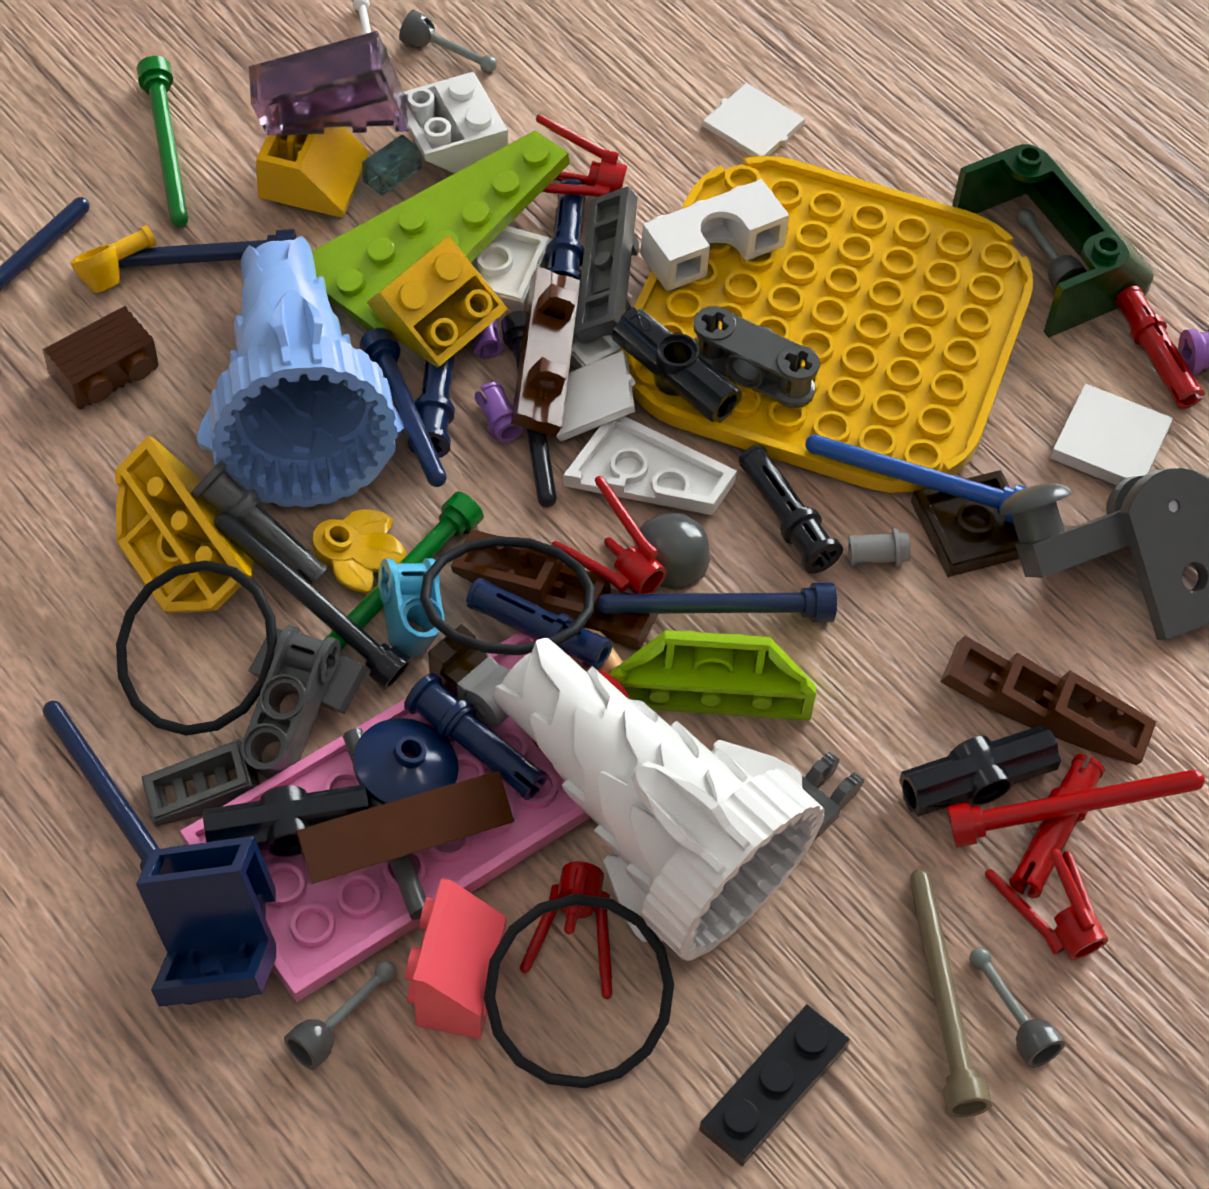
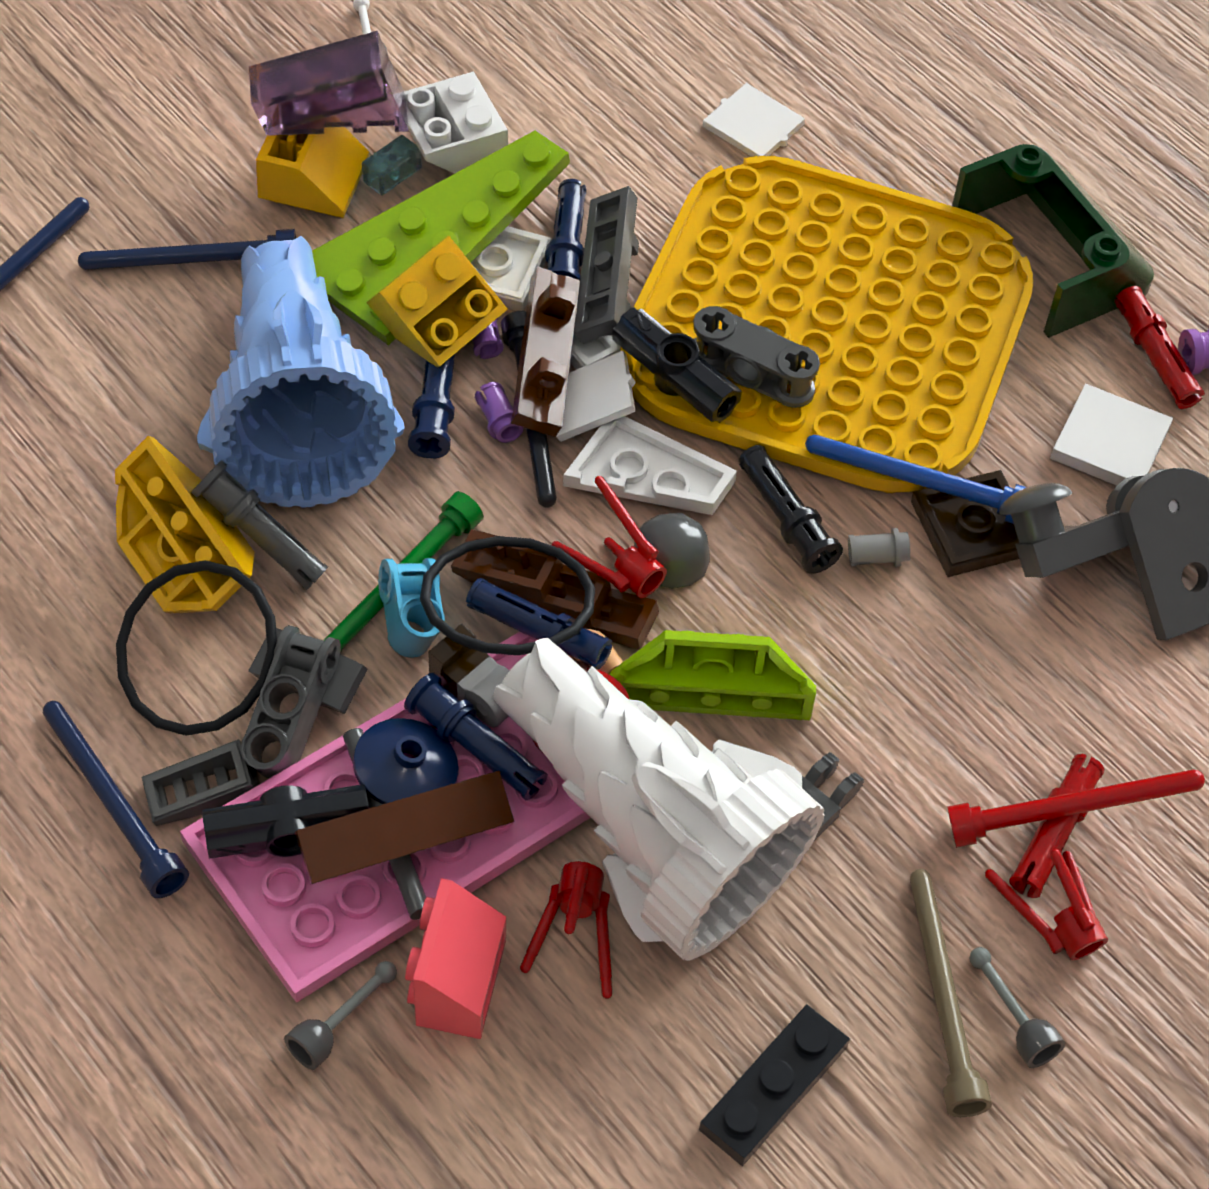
(100, 266): yellow bar -> none
(101, 358): reddish brown brick -> none
(156, 78): green piece -> none
(210, 919): dark blue piece -> none
(362, 550): yellow plate -> none
(382, 660): black piece -> none
(385, 351): dark blue piece -> none
(419, 30): hinge -> none
(492, 978): black piece -> none
(602, 177): red plant -> none
(744, 217): white arch -> none
(815, 602): dark blue piece -> none
(980, 770): black piece -> none
(1035, 697): reddish brown slope -> none
(1062, 266): hinge -> none

